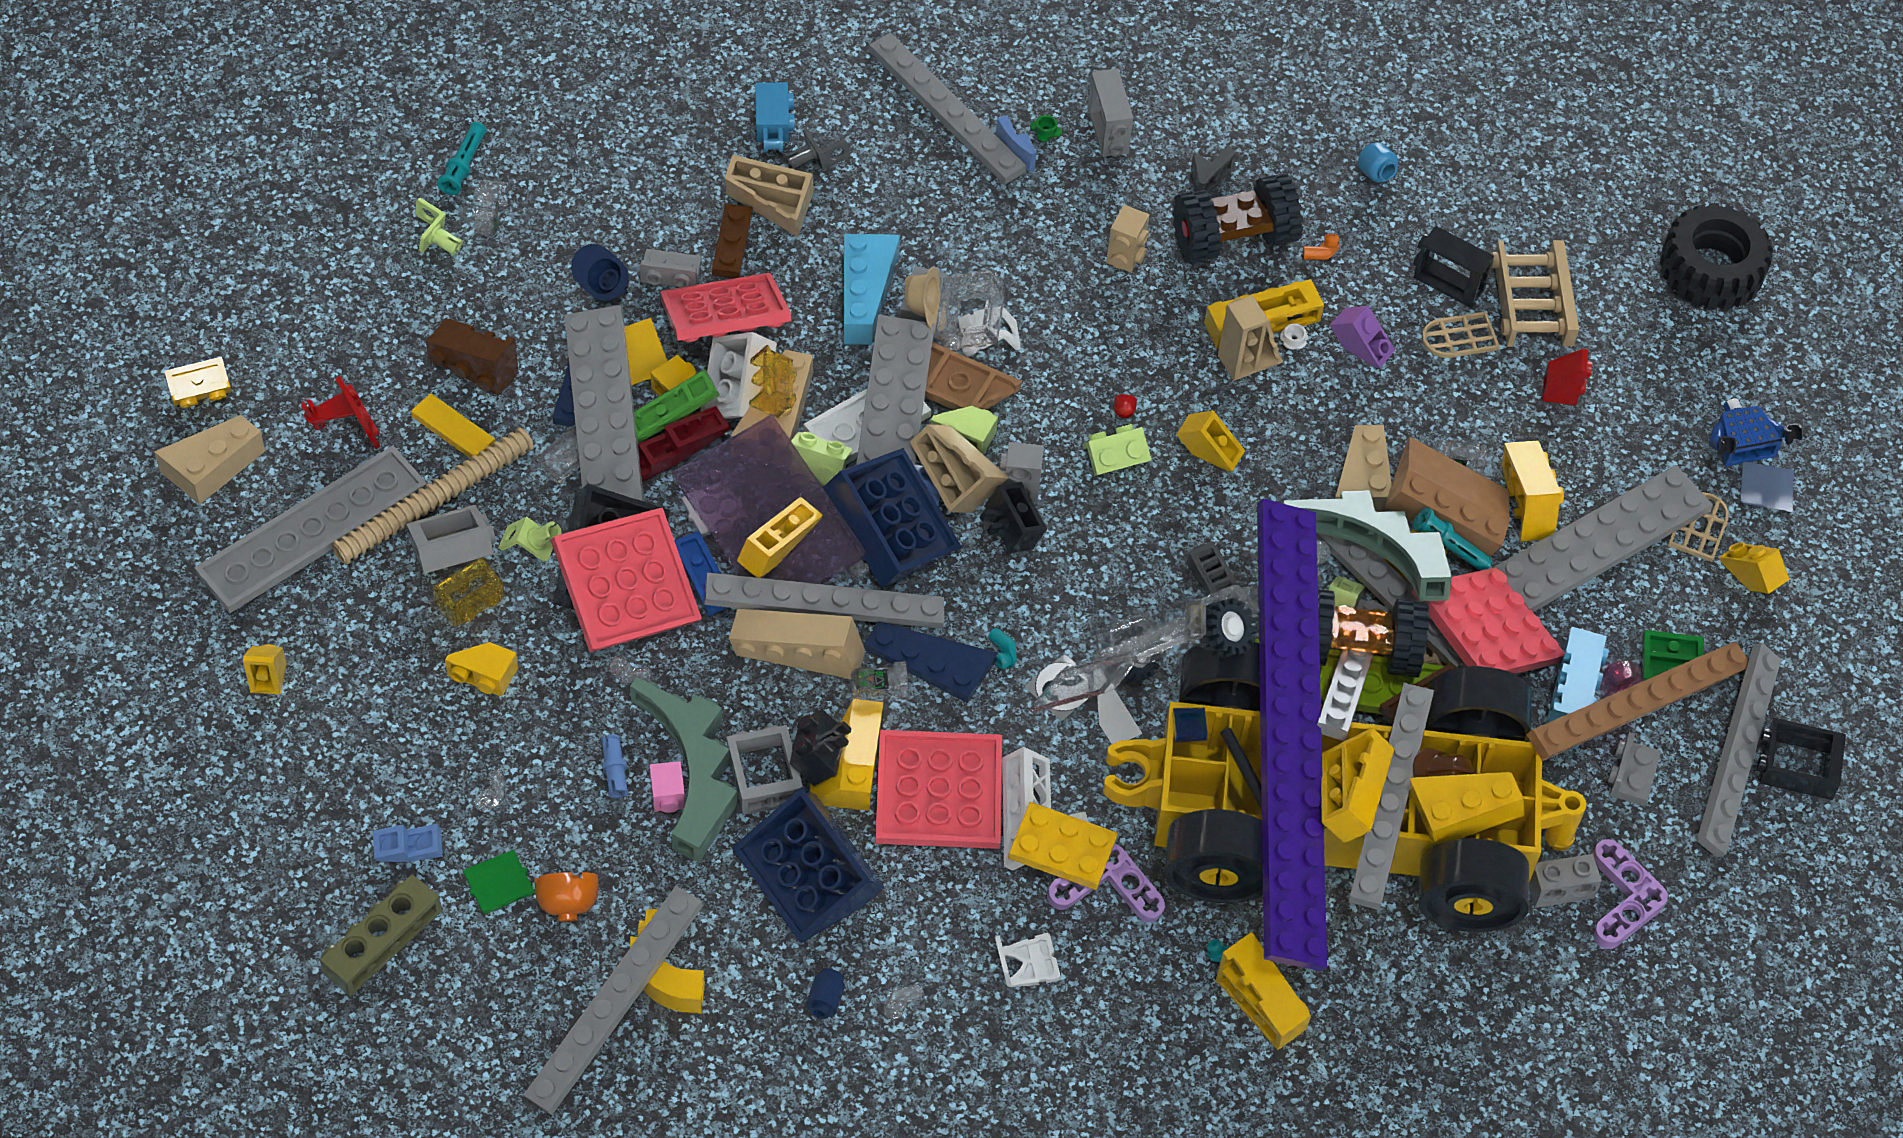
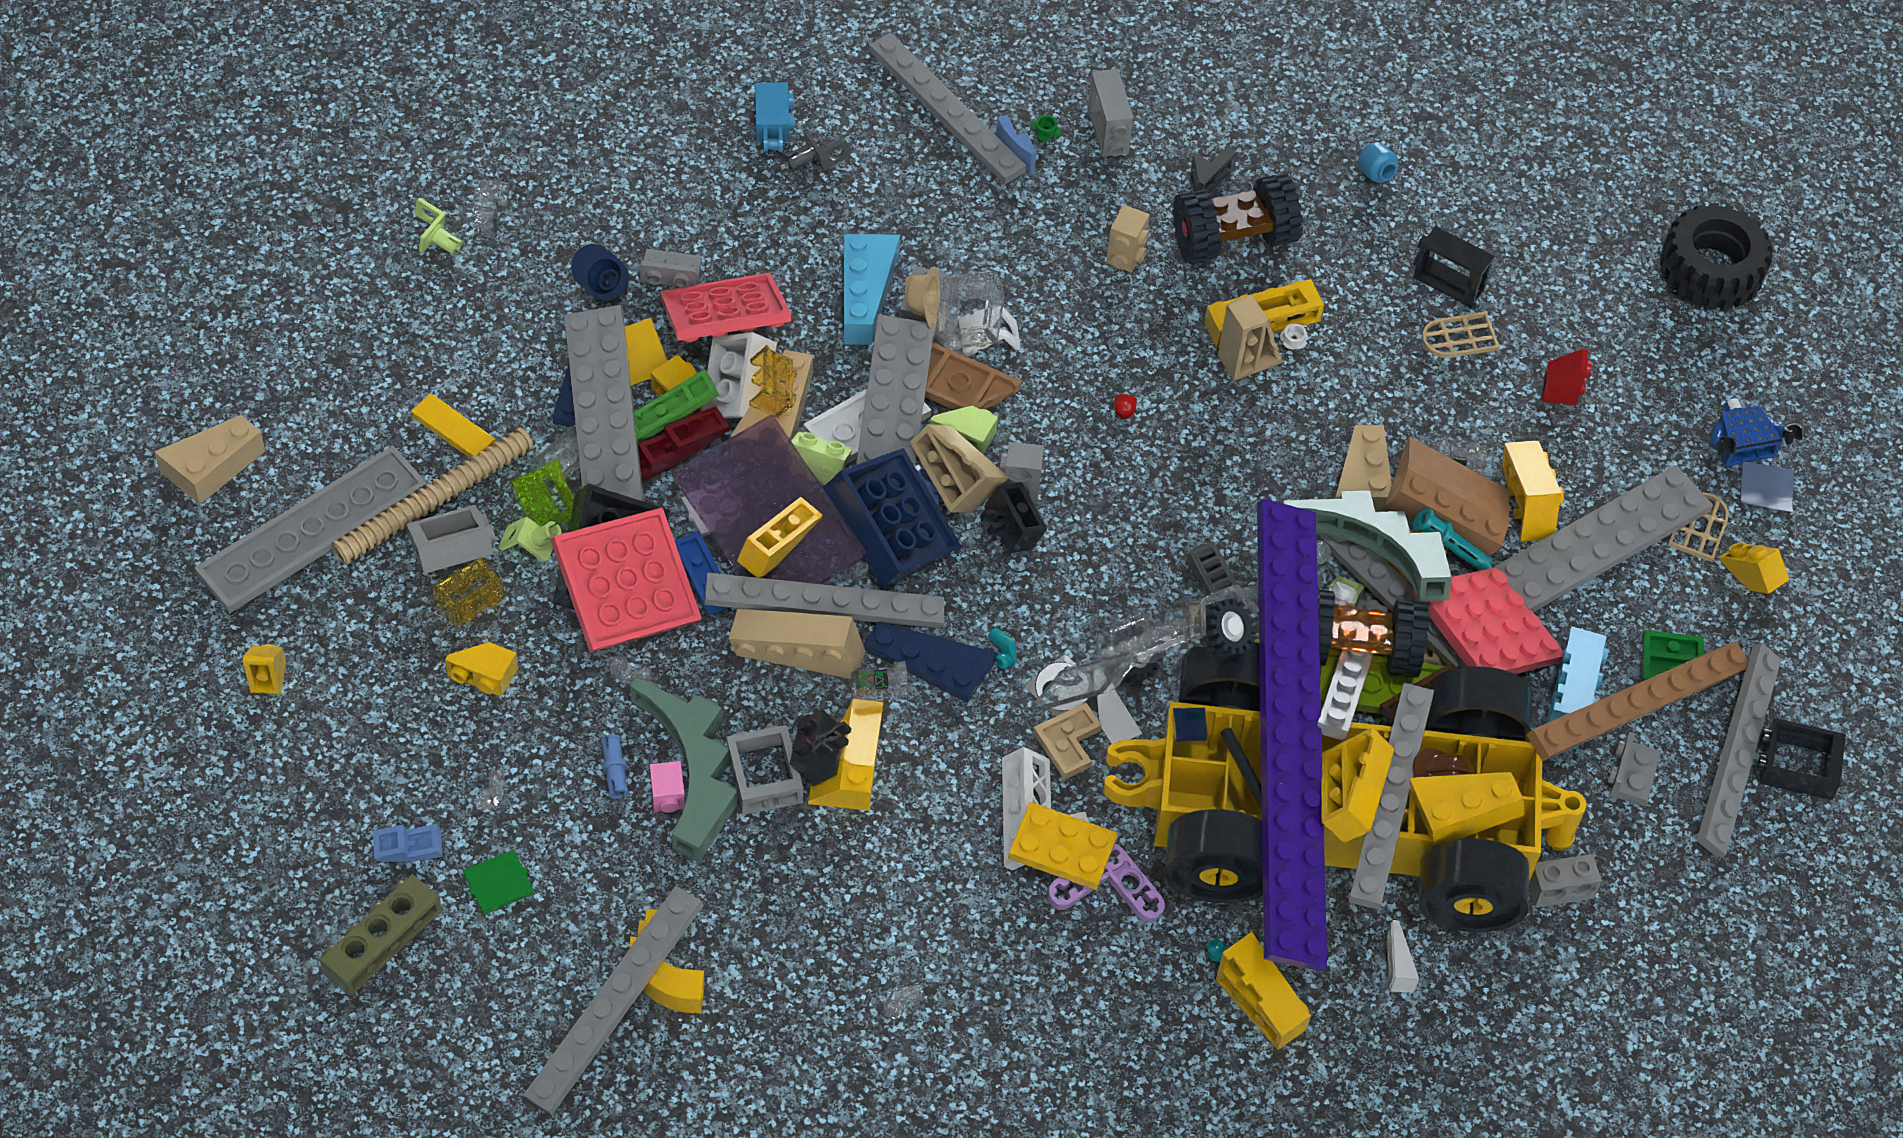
(198, 382): bracket -> none
(341, 406): red plate -> none
(458, 166): teal pin -> none
(474, 355): reddish brown wedge -> none
(536, 498): none -> clear neon green plate
(566, 894): orange cylinder -> none
(732, 241): reddish brown plate -> none
(771, 190): tan wedge -> none
(807, 865): dark blue slope -> none
(825, 993): dark blue brick -> none
(939, 789): coral plate -> none
(1036, 958): white piece -> none
(1062, 736): none -> tan plate
(1117, 450): yellowish green bracket -> none
(1210, 440): yellow slope -> none
(1323, 251): orange arm -> none
(1343, 593): none -> white plate
(1362, 335): medium lavender slope -> none
(1401, 968): none -> white slope
(1558, 281): tan fence -> none
(1620, 676): clear pink head -> none
(1636, 893): lavender beam -> none

